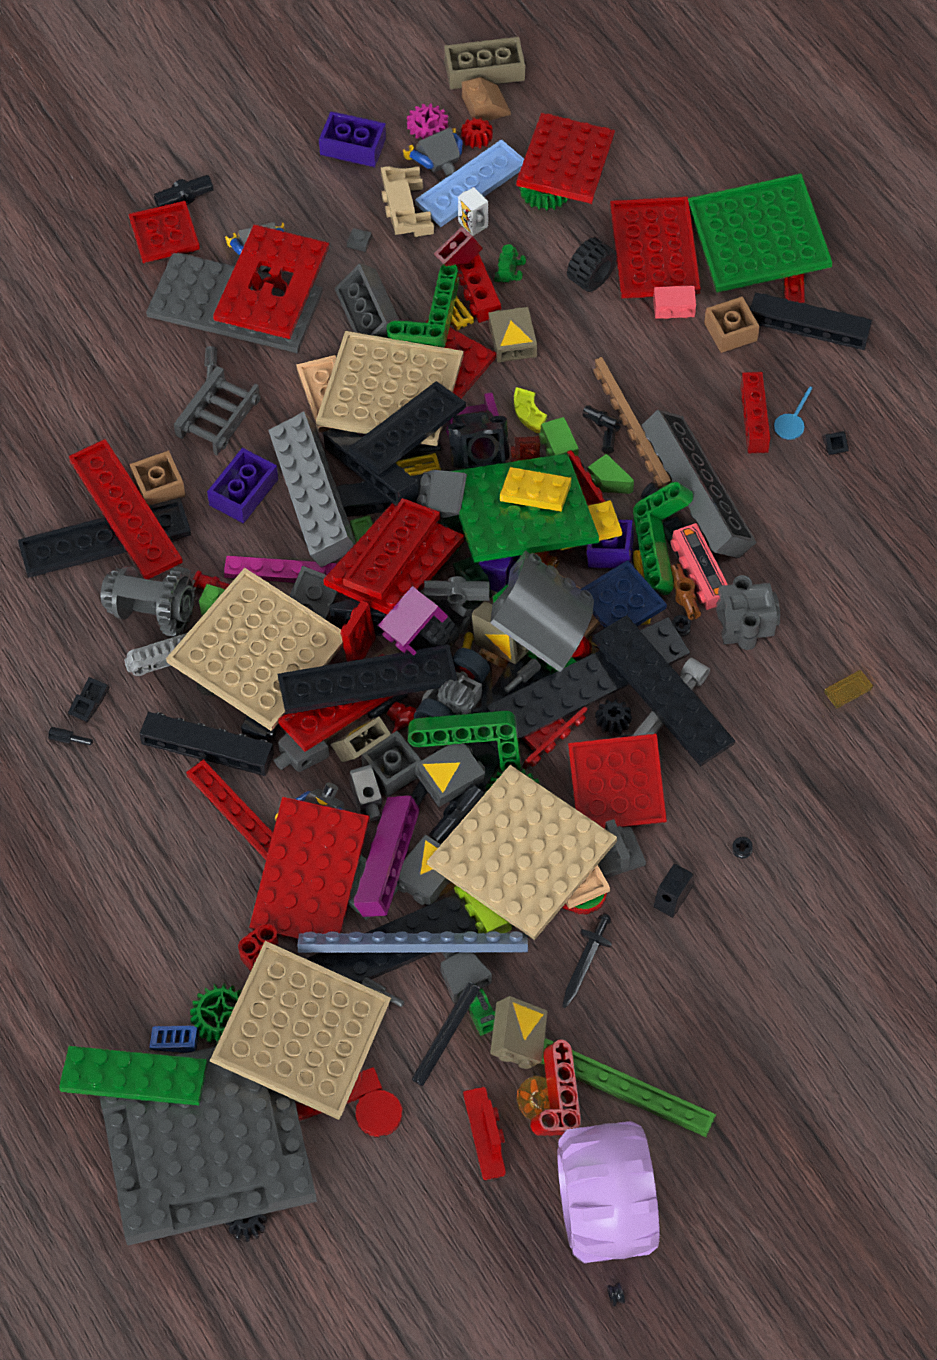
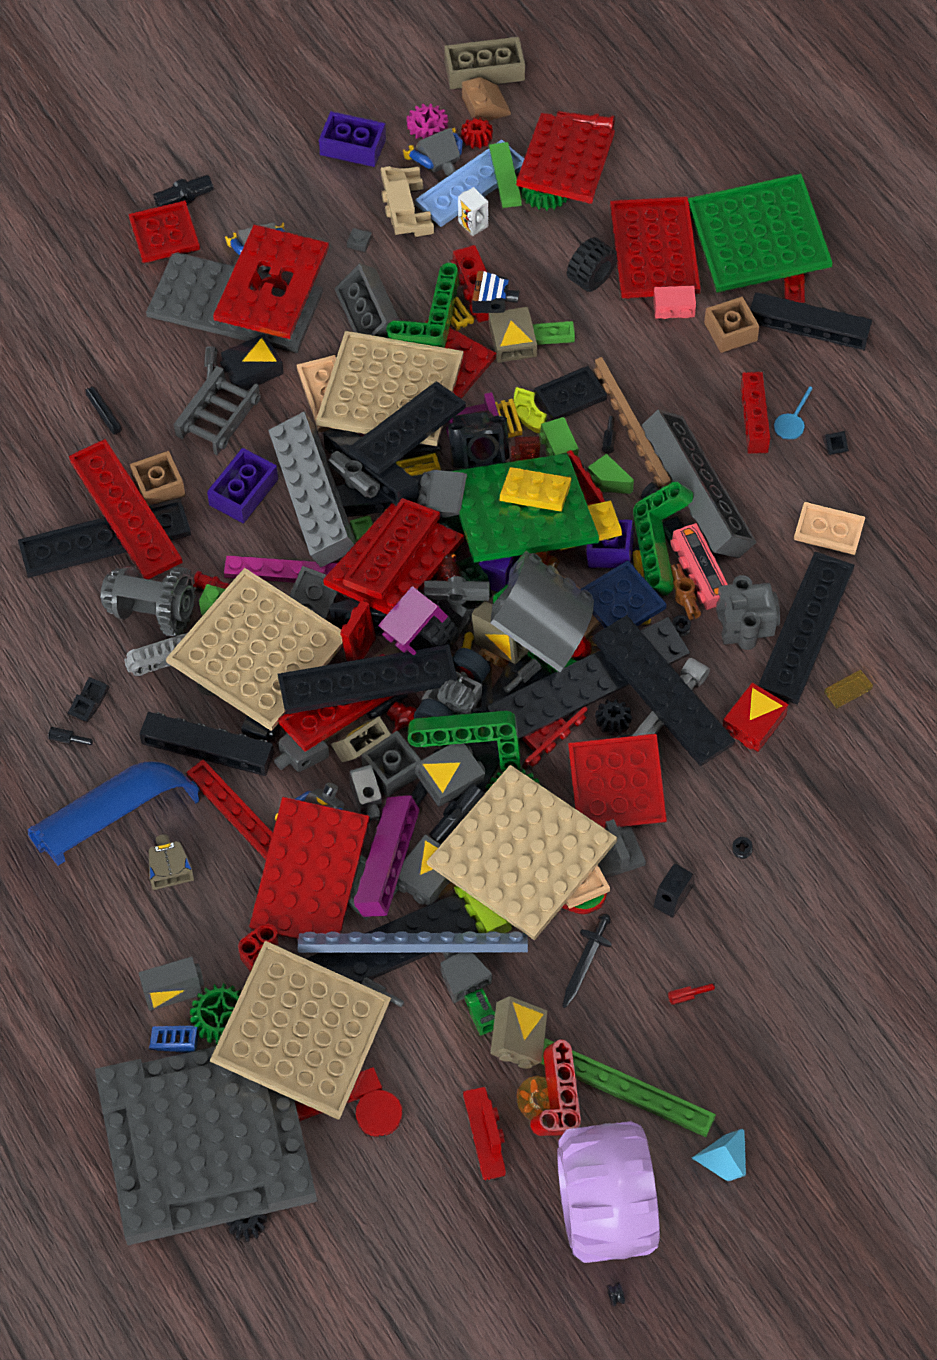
(103, 410): none -> black axle
(105, 805): none -> blue panel
(133, 1075): green plate -> none
(168, 864): none -> dark tan torso
(171, 983): none -> dark grey brick
(252, 363): none -> black brick
(354, 474): none -> dark grey piece
(445, 1033): black axle -> none
(448, 568): none -> clear red animal
(458, 248): dark red slope -> none
(492, 293): none -> torso
(504, 405): none -> yellow tile
(505, 175): none -> bright green tile
(508, 264): green piece -> none
(554, 333): none -> bright green plate
(570, 393): none -> black plate
(595, 120): none -> red pin
(602, 418): black pin -> none
(687, 993): none -> red axle
(725, 1156): none -> medium azure slope
(755, 717): none -> red brick
(806, 627): none -> black plate
(829, 528): none -> light nougat plate

